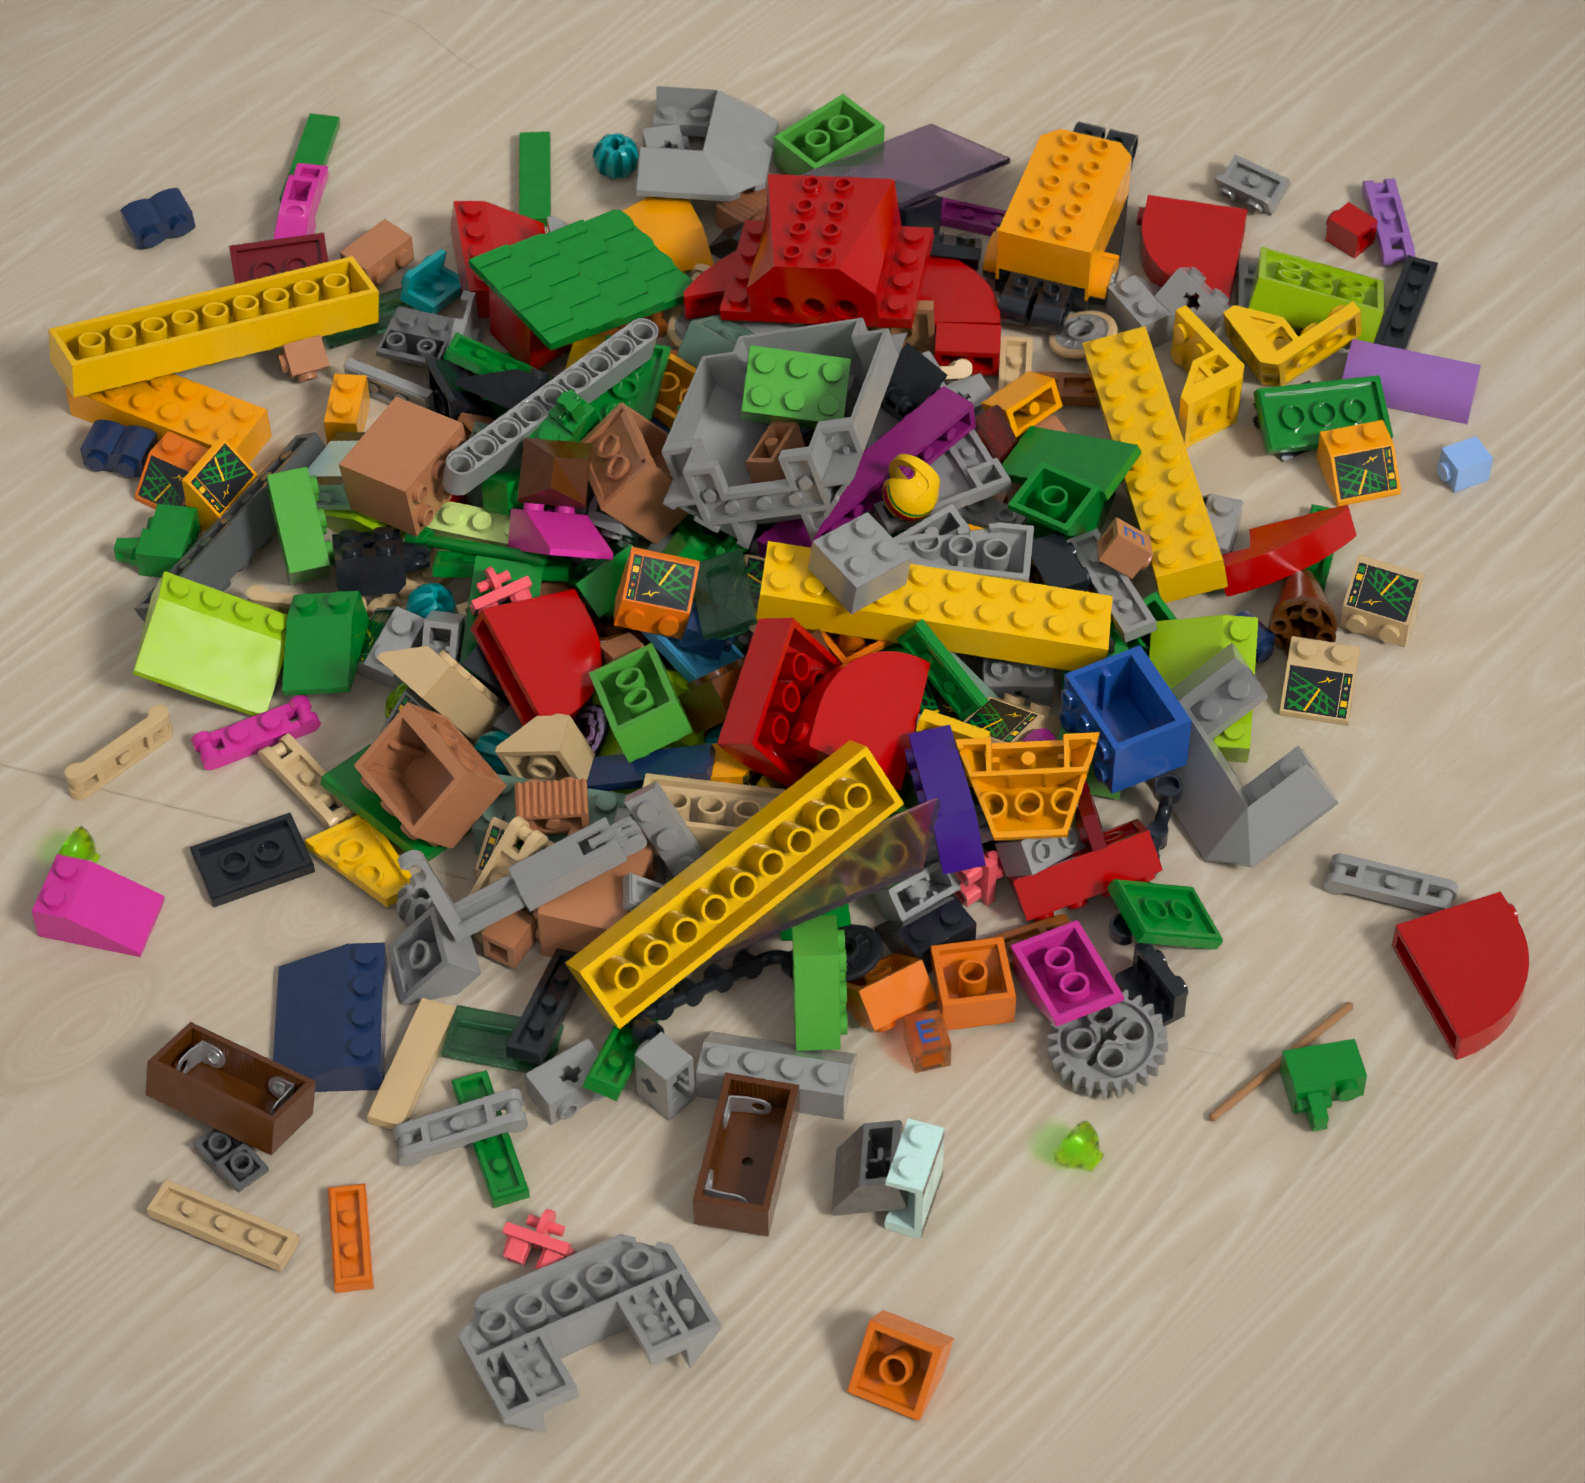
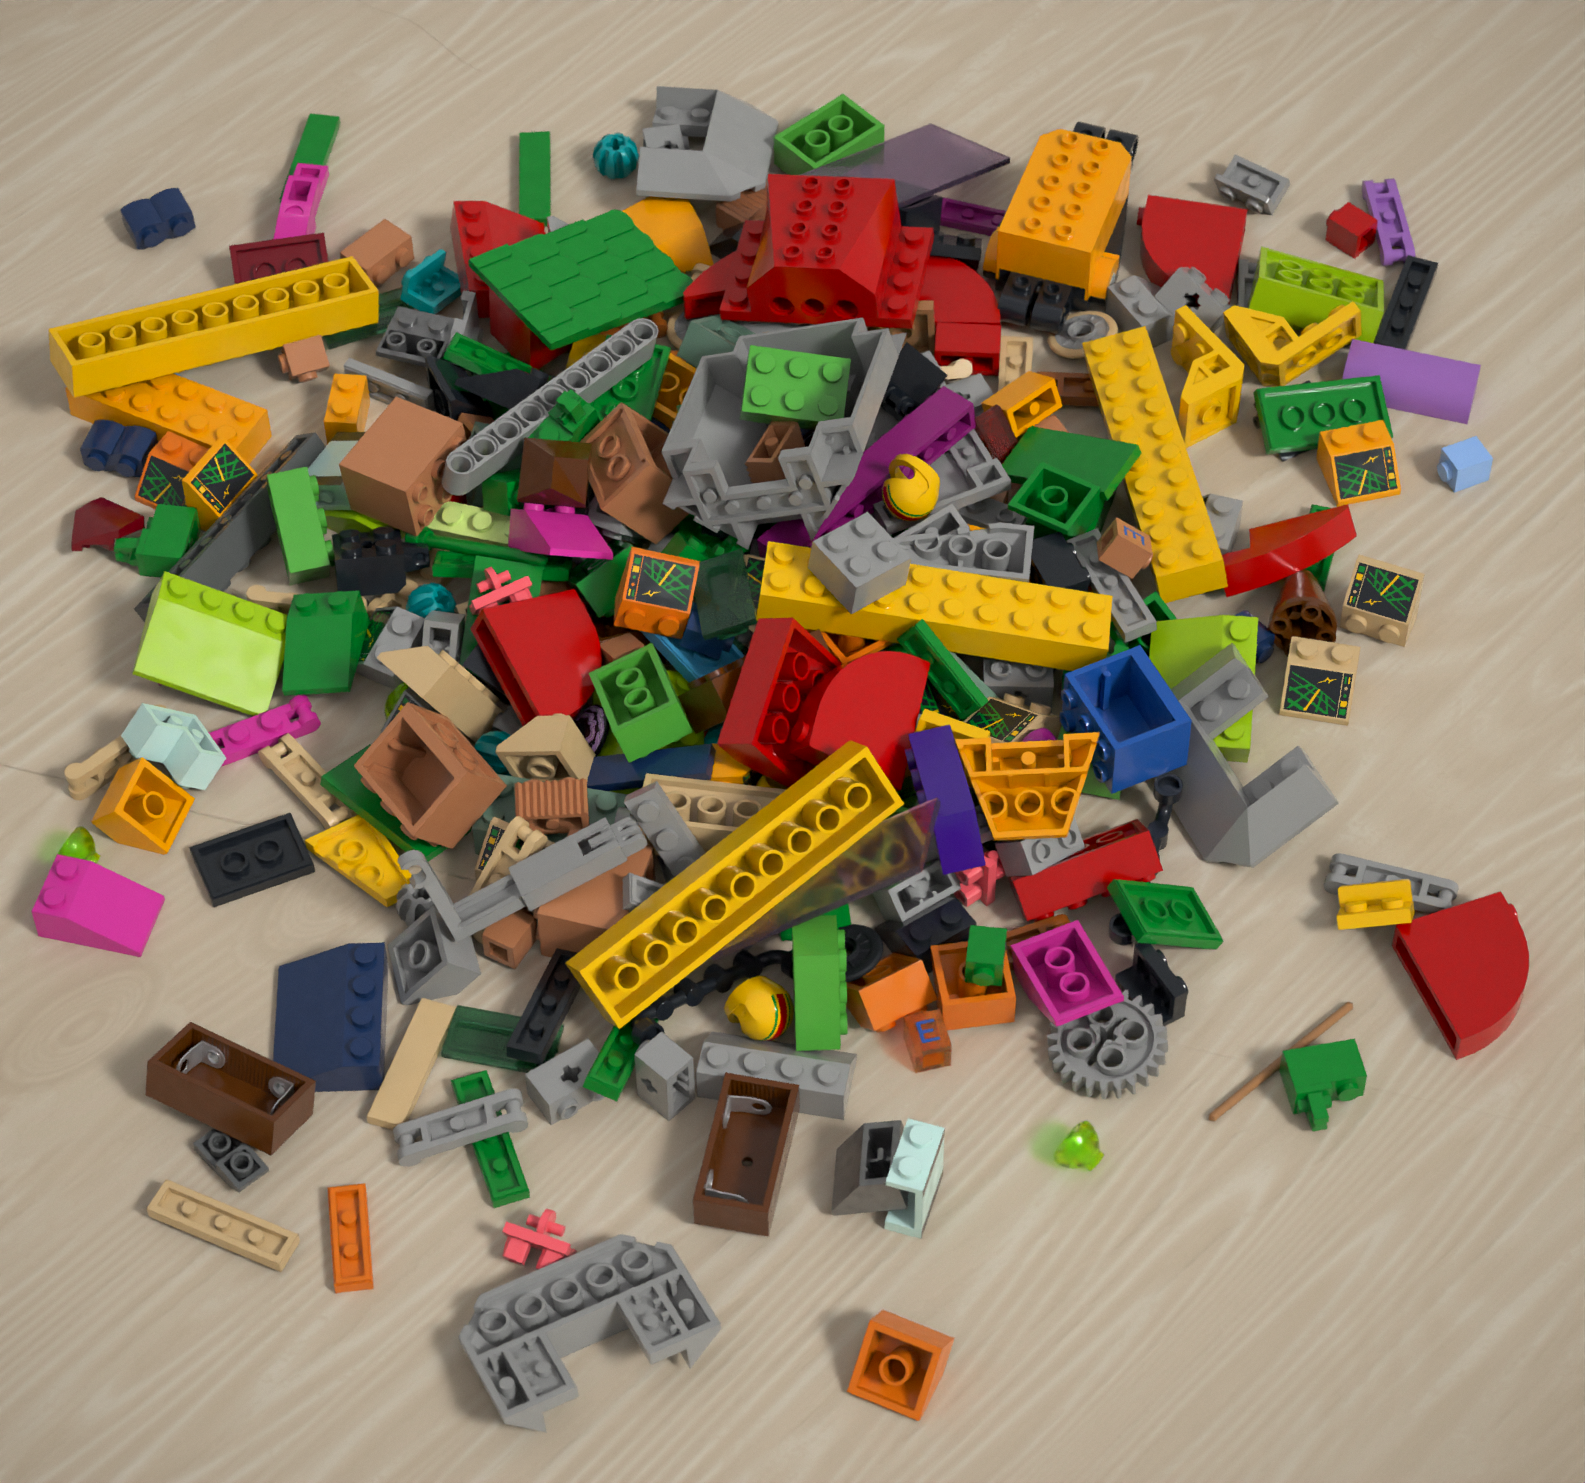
(102, 523): none -> dark red slope
(143, 808): none -> light orange slope
(175, 741): none -> light aqua brick
(760, 1008): none -> yellow helmet
(985, 955): none -> green brick
(1088, 820): dark red wing -> none
(1375, 904): none -> yellow bracket

